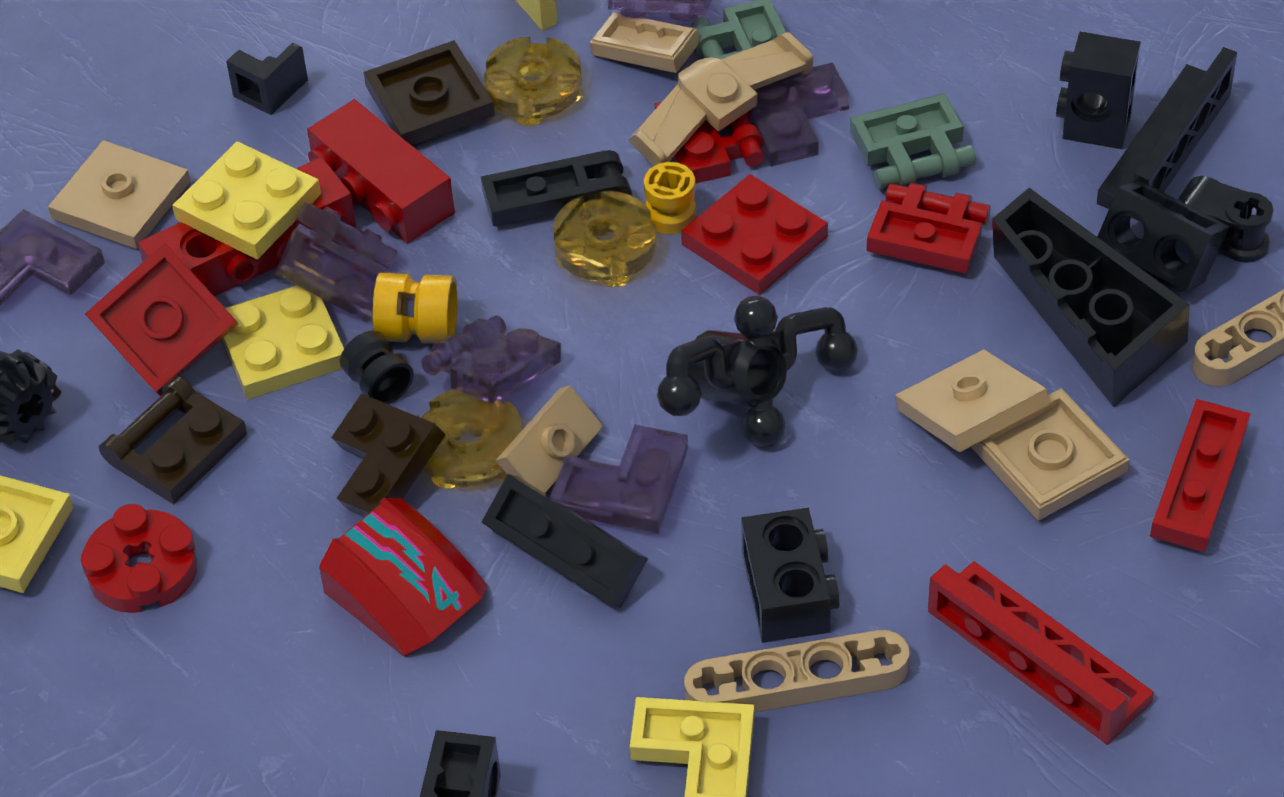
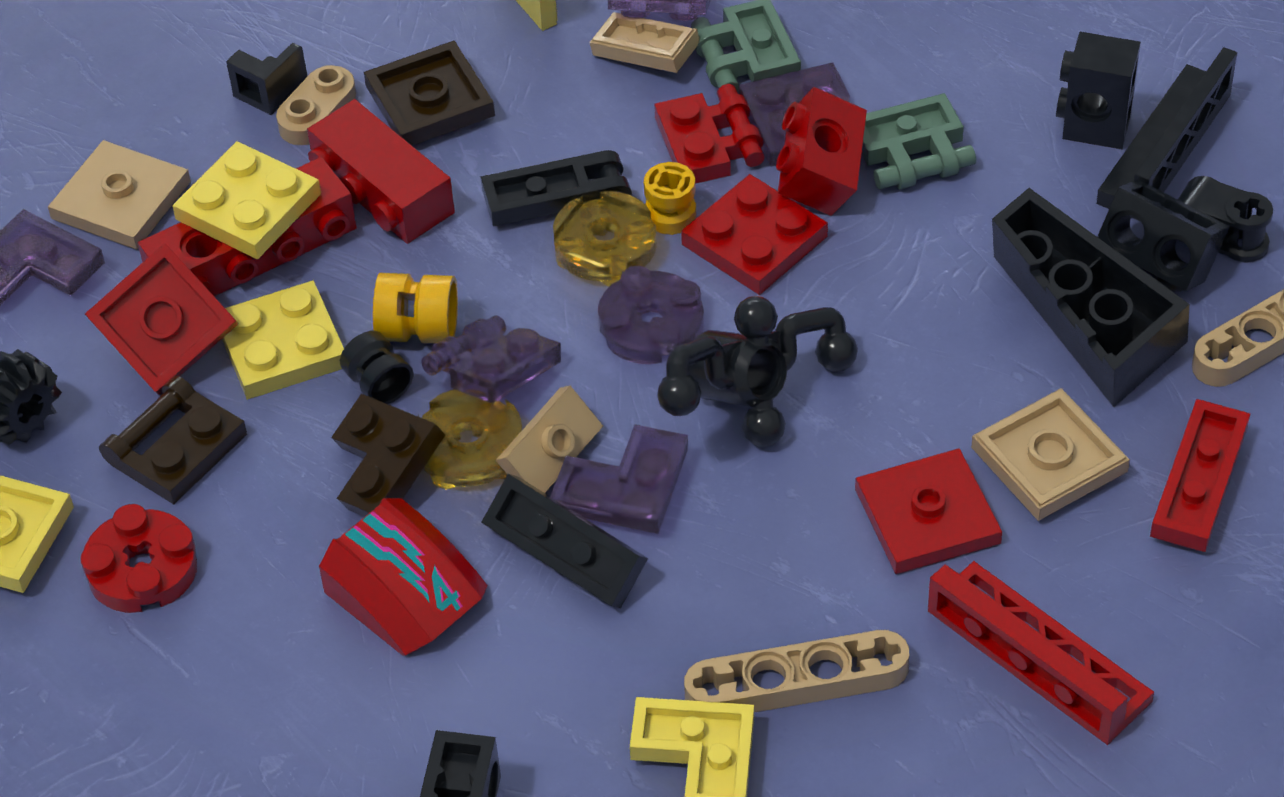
(313, 100): none -> tan plate
(331, 270): clear purple plate -> none
(534, 99): clear yellow plate -> none
(645, 292): none -> clear purple plate
(717, 93): tan plate -> none
(786, 561): black brick -> none
(821, 151): none -> red brick
(928, 227): red plate -> none
(928, 511): none -> red plate
(972, 400): tan plate -> none

